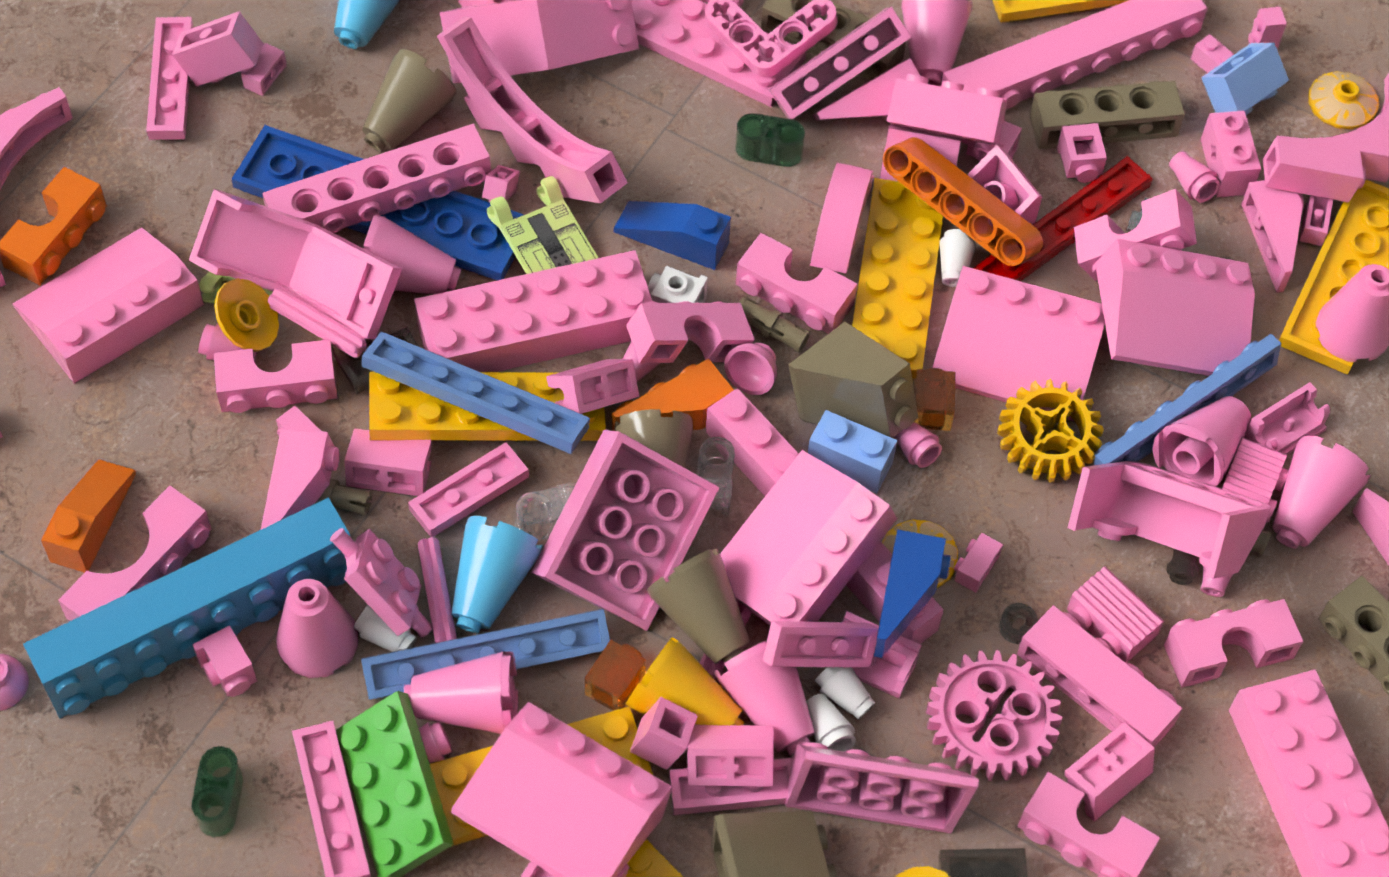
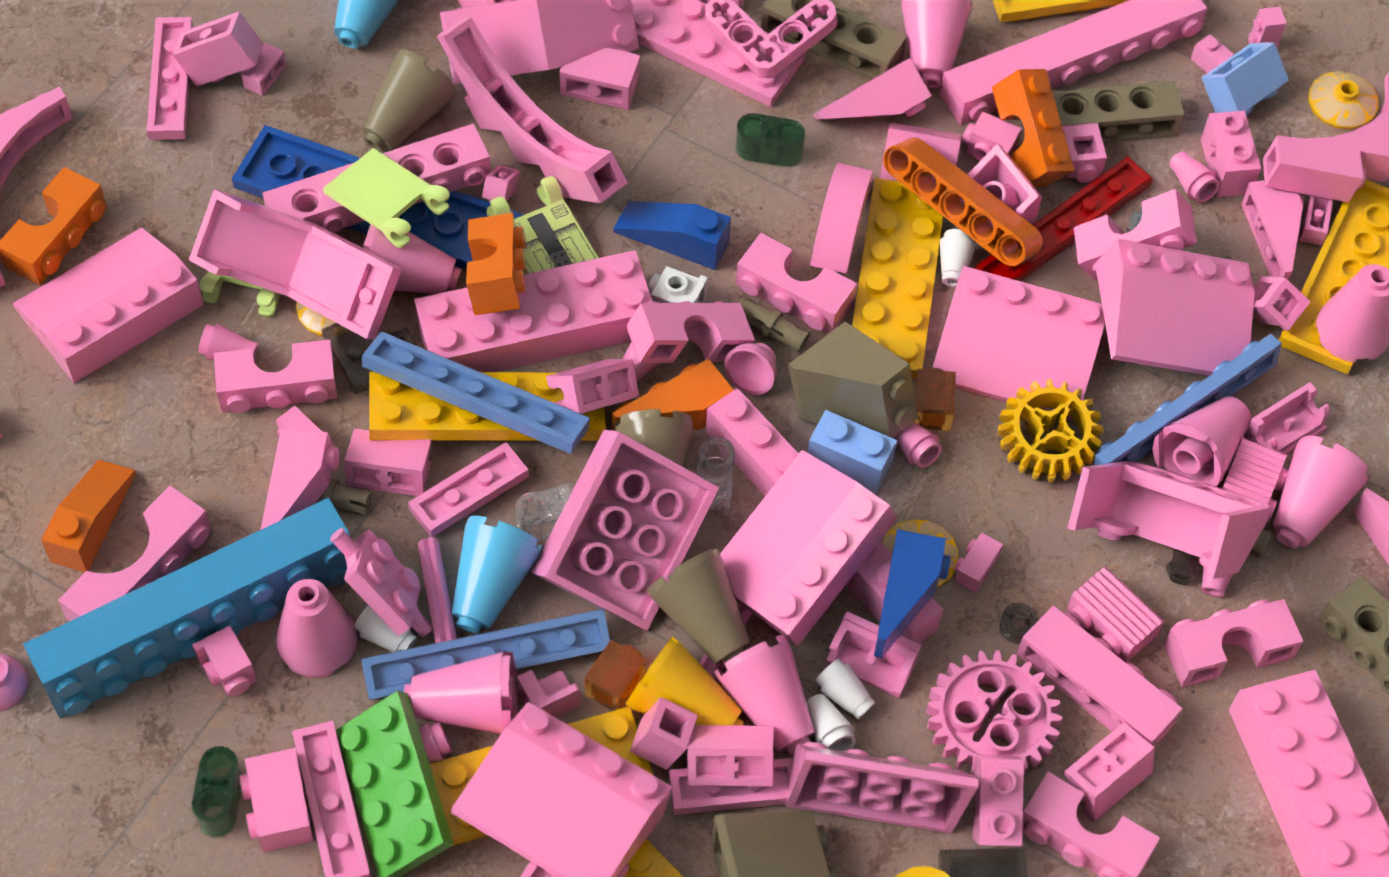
(246, 315): yellow dish -> none
(277, 800): none -> bright pink brick
(317, 322): bright pink axle -> none
(382, 191): none -> yellowish green flag
(498, 263): none -> orange arch
(550, 694): none -> bright pink panel
(602, 77): none -> bright pink slope
(820, 644): bright pink plate -> none
(839, 63): bright pink brick -> none
(947, 109): bright pink brick -> none
(998, 800): none -> bright pink brick
(1029, 98): none -> orange arch
(1278, 302): none -> bright pink brick

